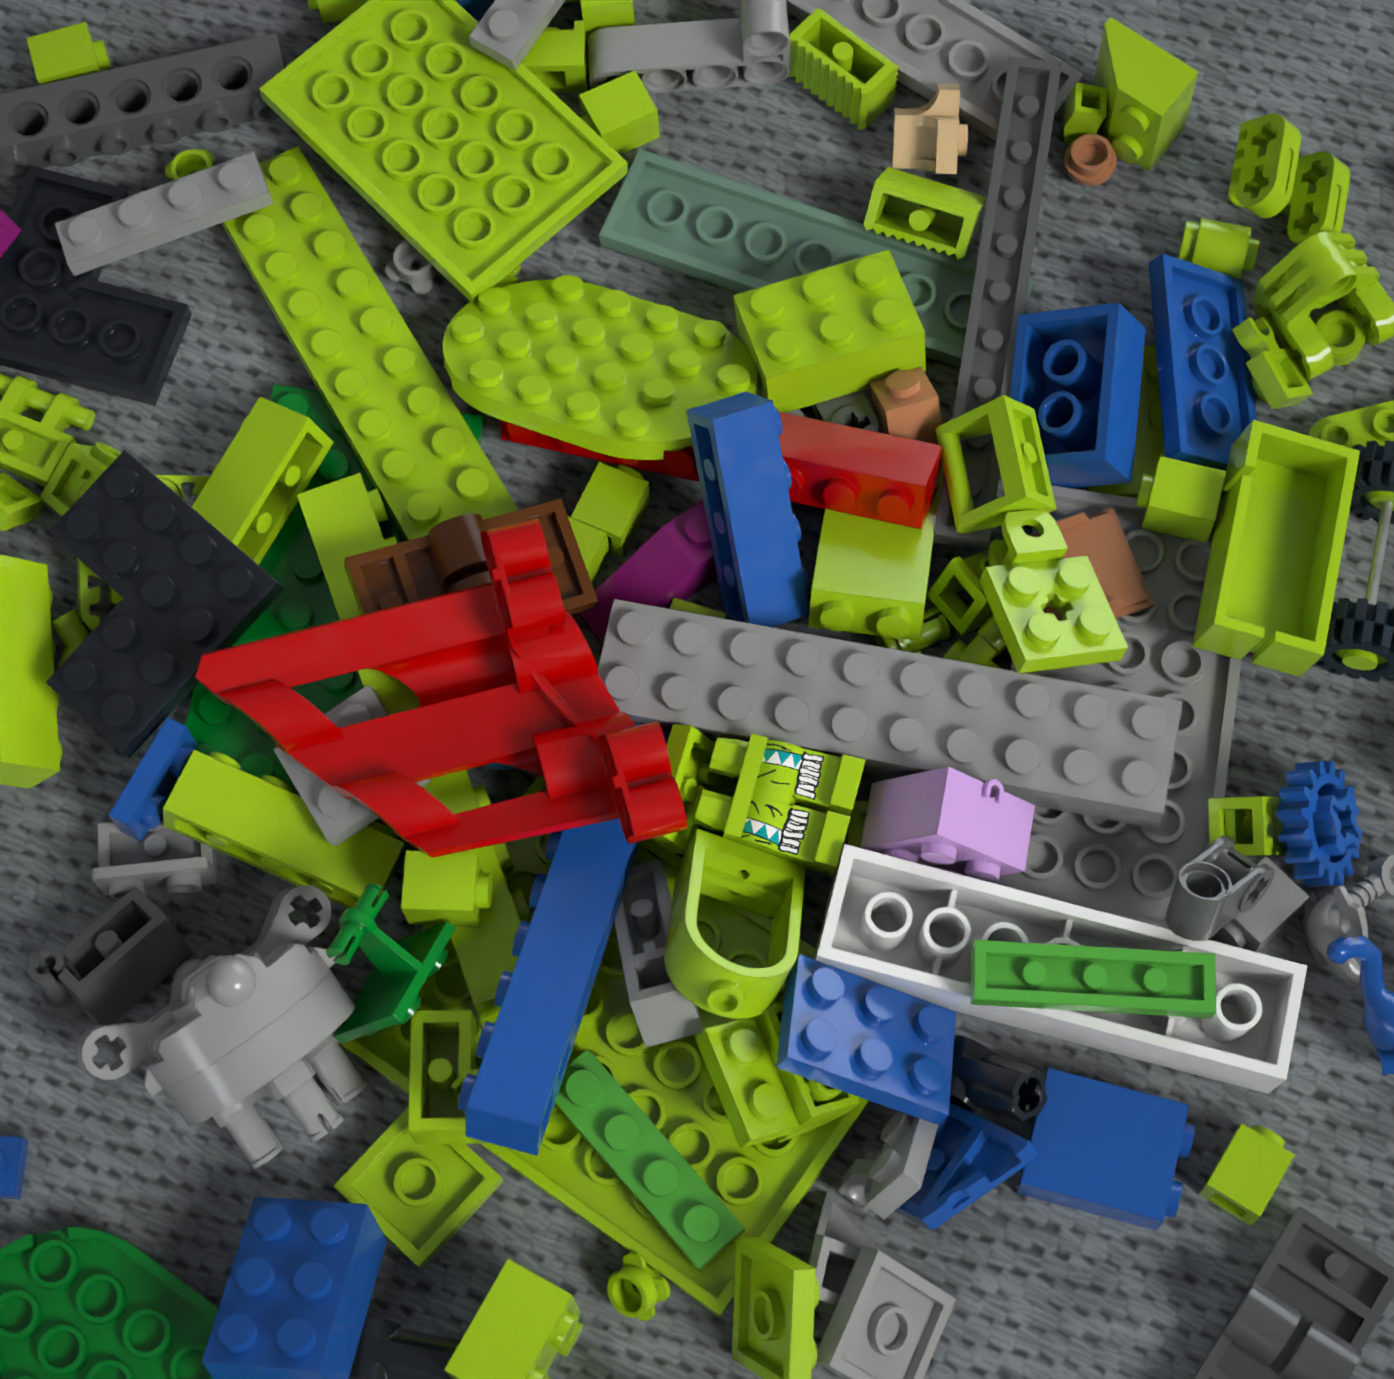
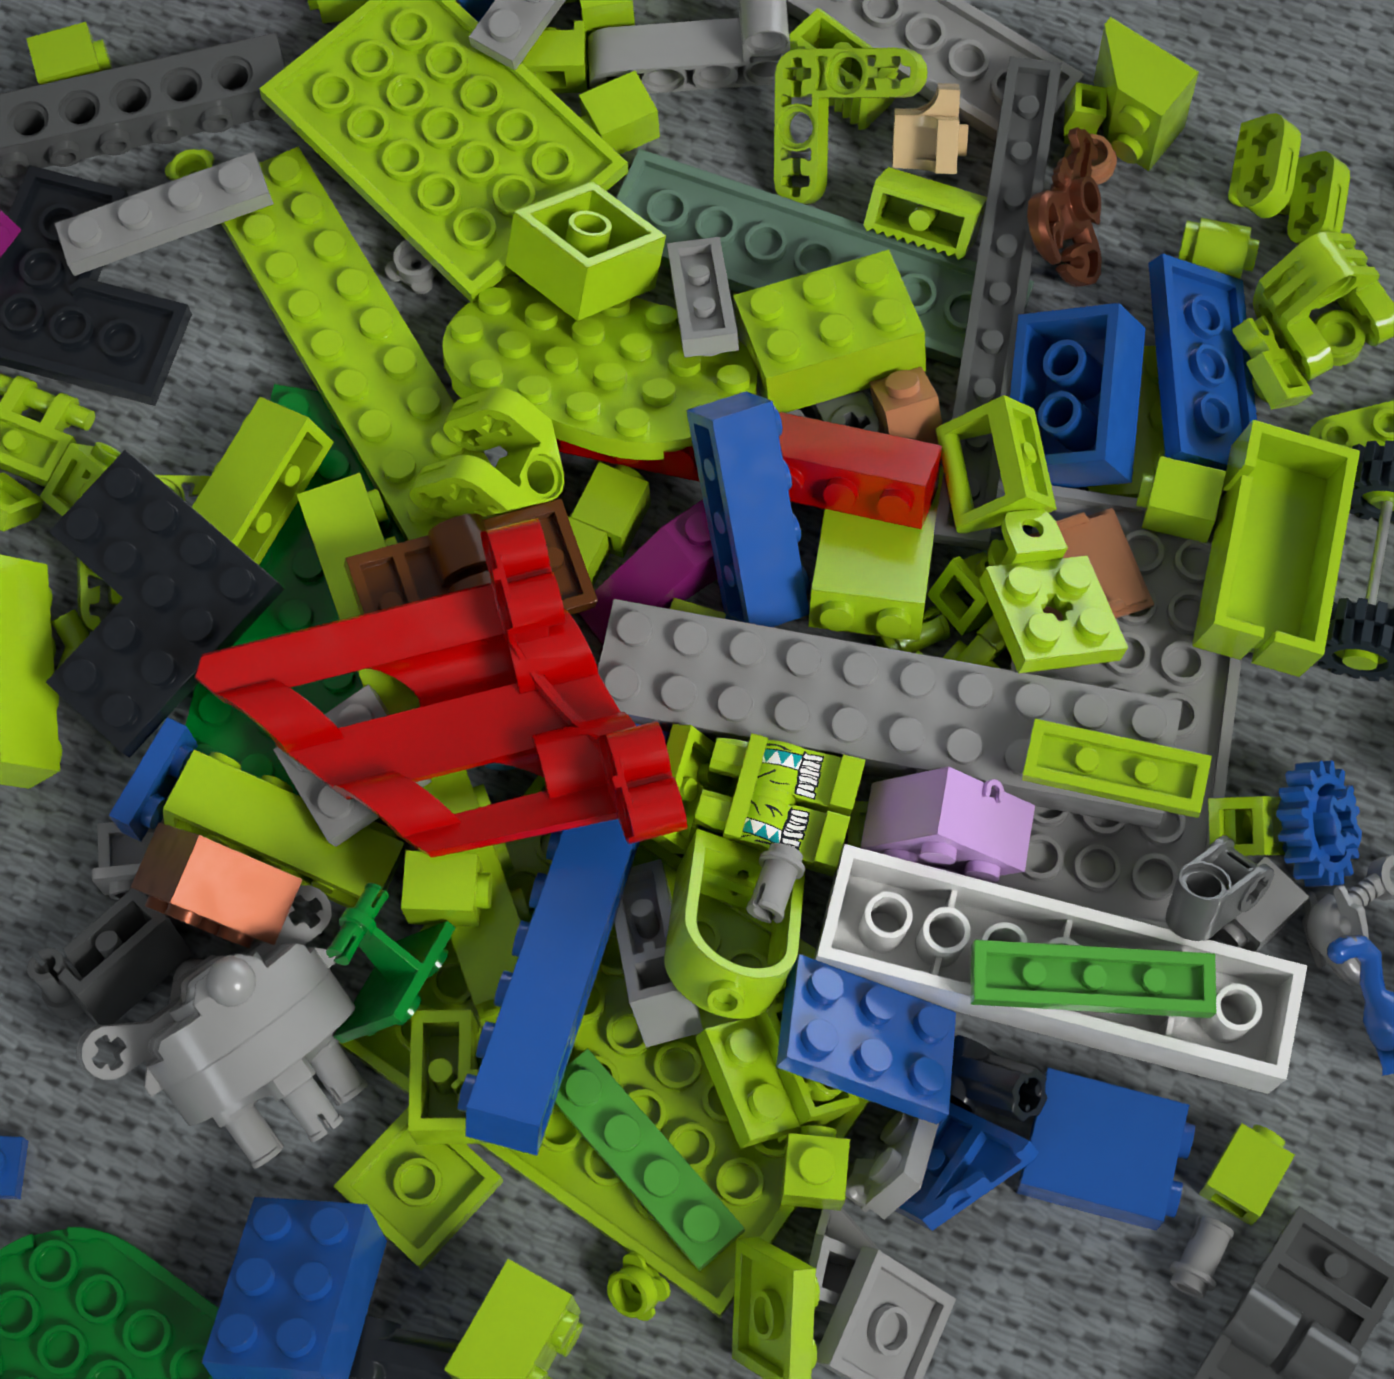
(214, 887): none -> brick
(471, 485): none -> lime piece
(584, 250): none -> lime brick
(702, 297): none -> light grey plate
(773, 888): none -> light grey pin
(815, 1169): none -> lime brick
(821, 86): none -> lime beam
(1068, 213): none -> copper animal
(1117, 768): none -> lime plate
(1201, 1257): none -> light grey pin

